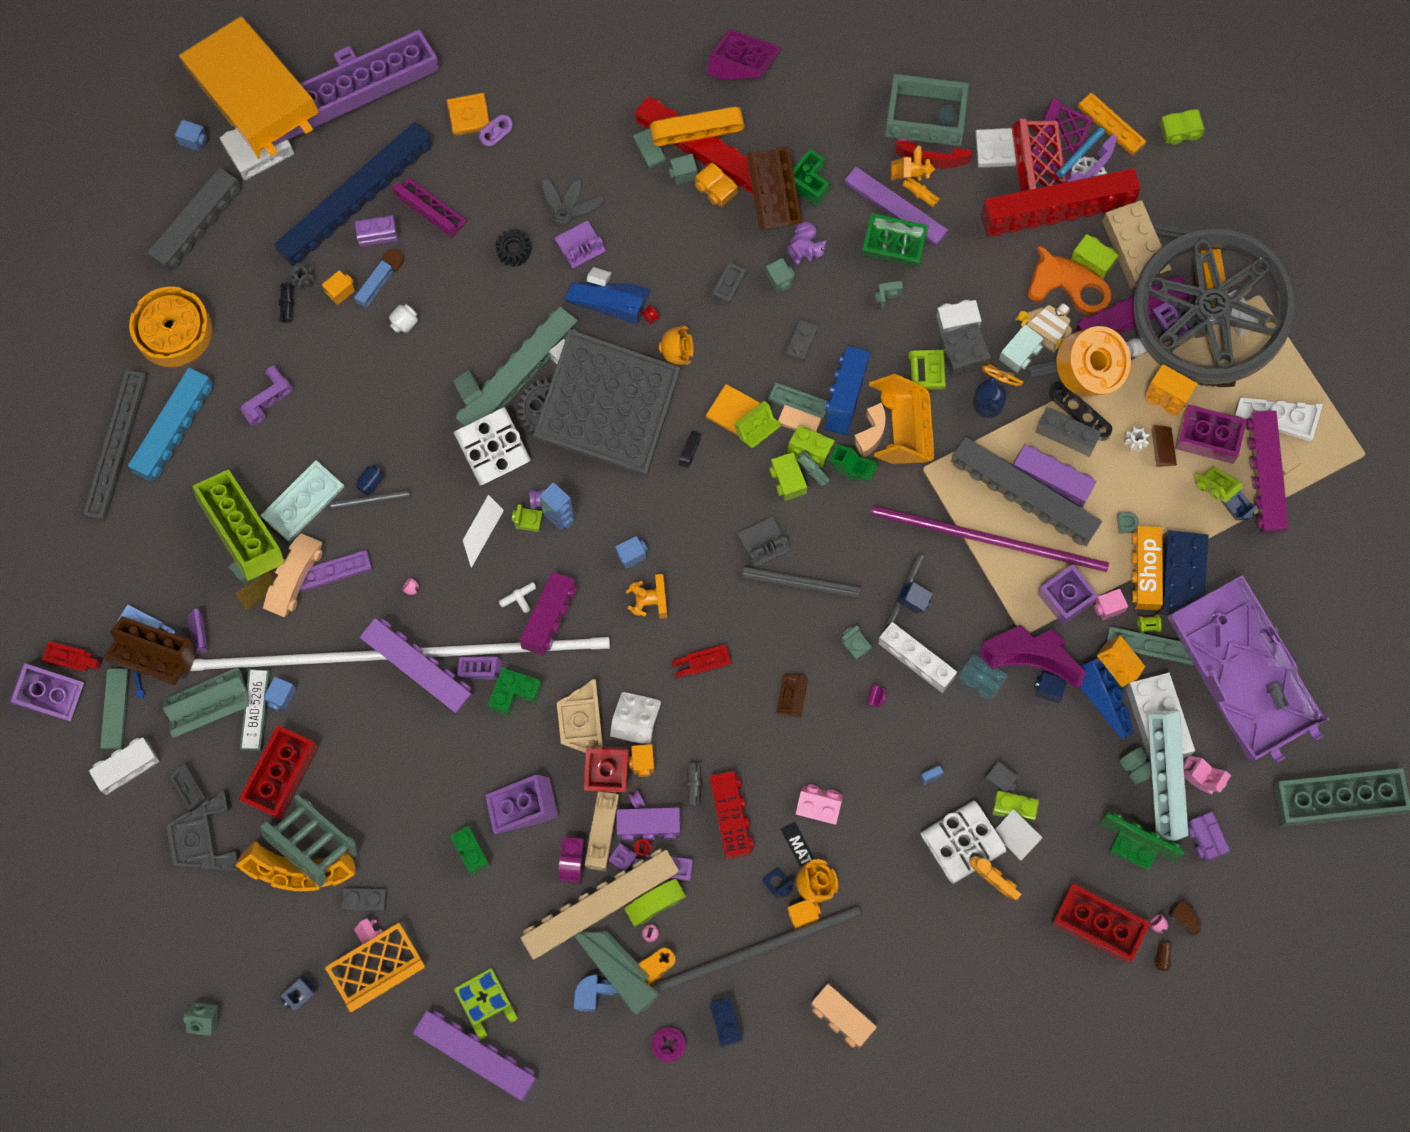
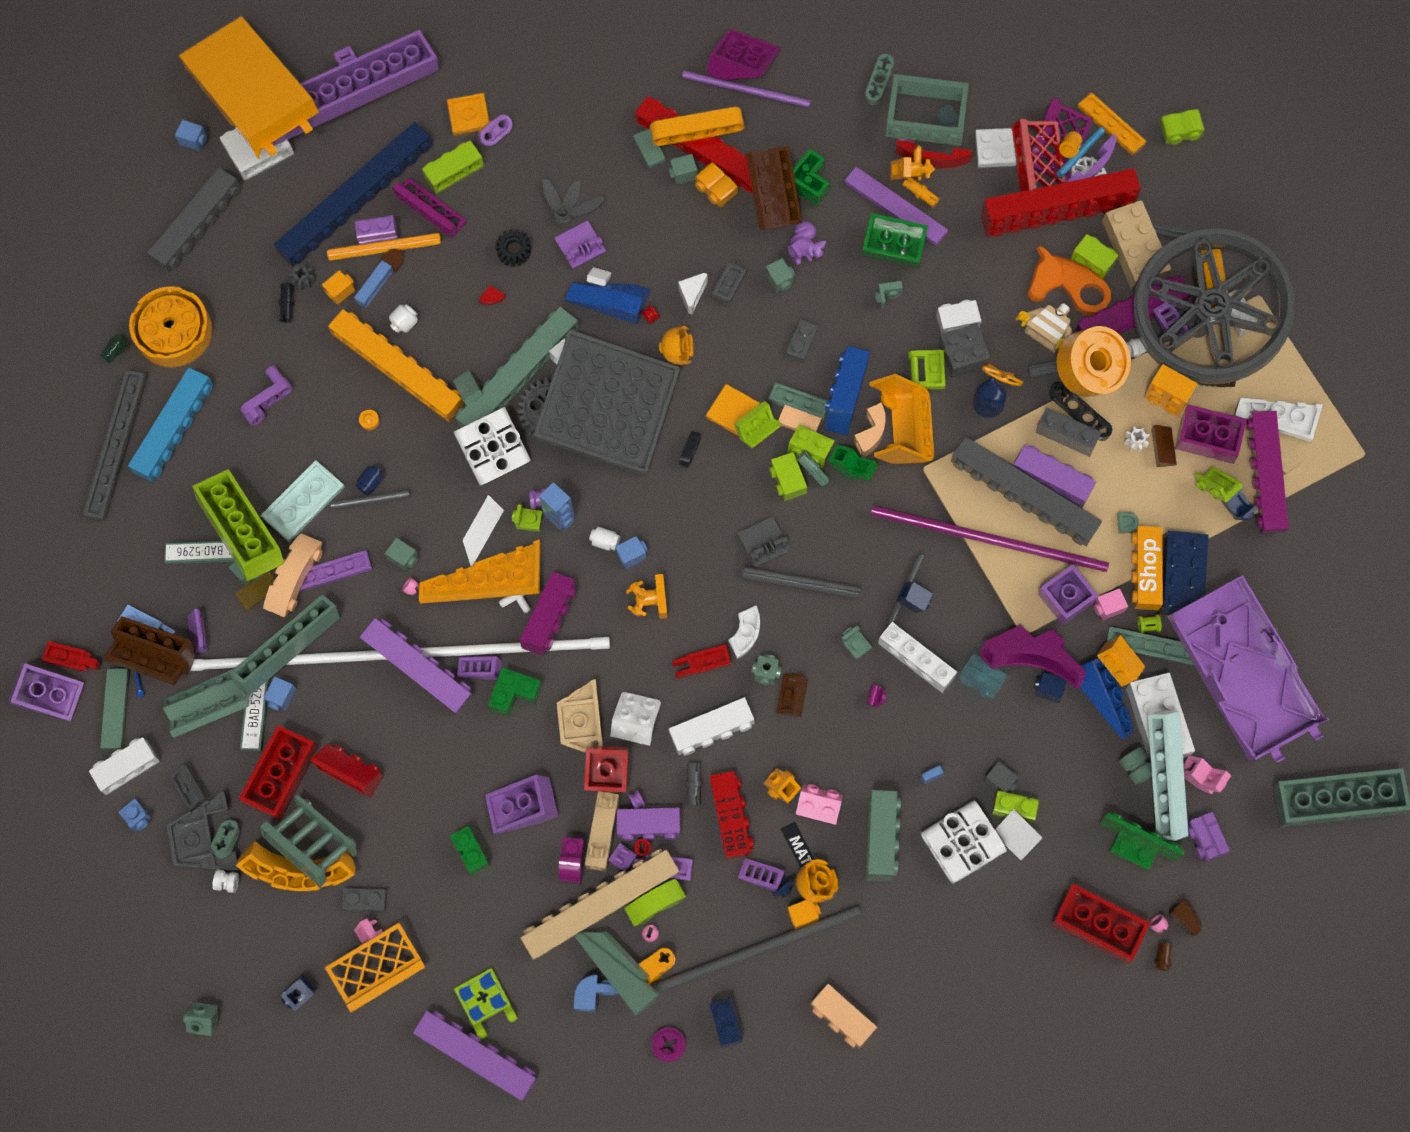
(114, 348): none -> clear green cone
(135, 815): none -> medium blue bracket
(196, 552): none -> tile
(226, 881): none -> white wheel
(227, 839): none -> sand green beam
(284, 645): none -> sand green brick
(348, 769): none -> red slope
(369, 420): none -> light orange tile
(383, 246): none -> light orange axle
(396, 365): none -> light orange brick
(402, 555): none -> sand green brick
(452, 166): none -> lime brick
(491, 296): none -> red tile
(492, 577): none -> light orange wing
(604, 538): none -> white brick
(642, 760): light orange brick -> none
(692, 289): none -> white slope
(712, 726): none -> white brick
(746, 89): none -> medium lavender piece
(747, 632): none -> white tile
(766, 677): none -> sand green brick
(771, 870): none -> medium lavender slope
(782, 785): none -> light orange brick
(879, 72): none -> sand green beam
(882, 829): none -> sand green brick
(994, 877): light orange hinge -> none
(1021, 349): light aqua brick -> none
(1070, 144): none -> light orange brick
(1277, 696): dark grey pin -> none

